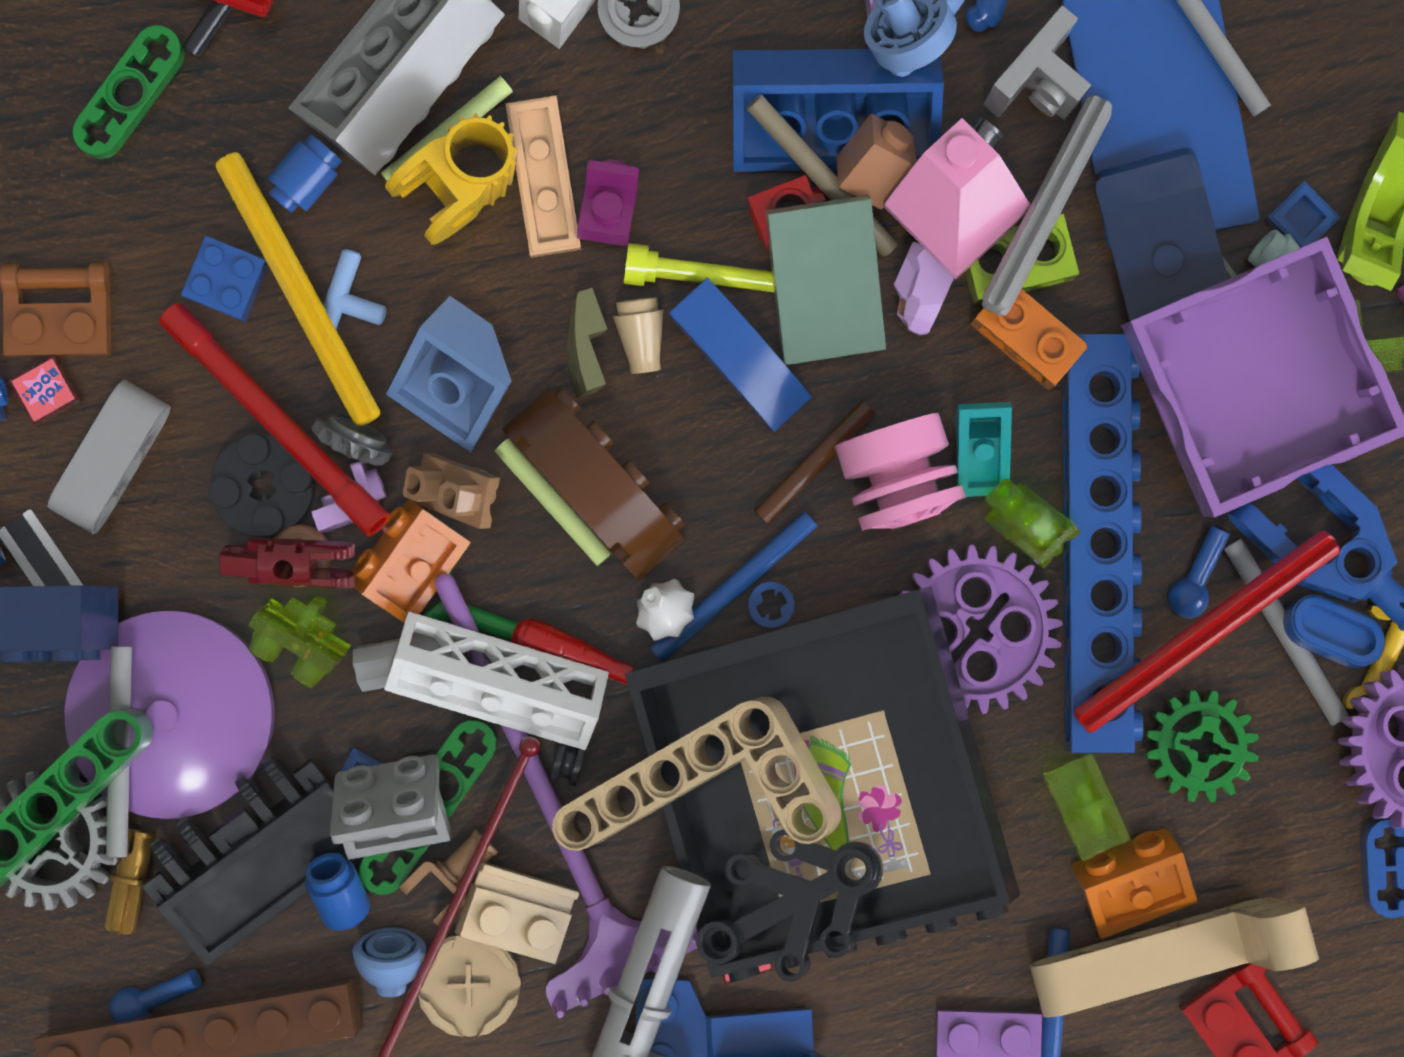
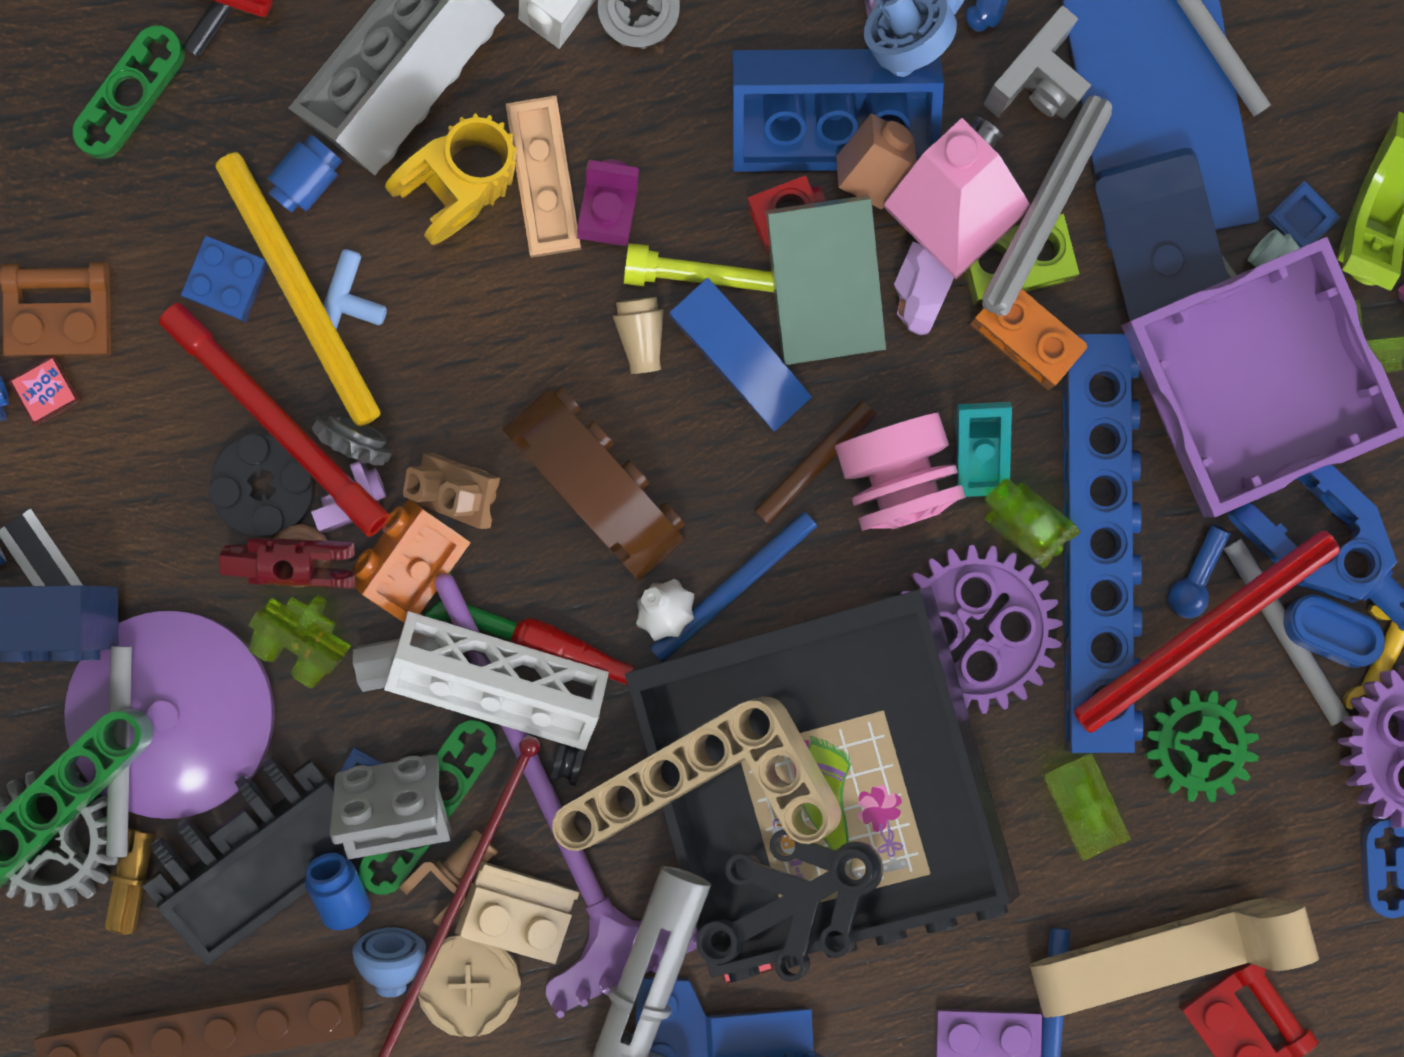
(109, 456): light grey beam -> none
(134, 1002): blue bar -> none
(453, 374): medium blue slope -> none
(480, 104): yellowish green piece -> none
(553, 501): yellowish green piece -> none
(584, 324): olive slope -> none
(785, 610): blue bush -> none
(810, 162): dark tan bar -> none
(1135, 882): orange bracket -> none

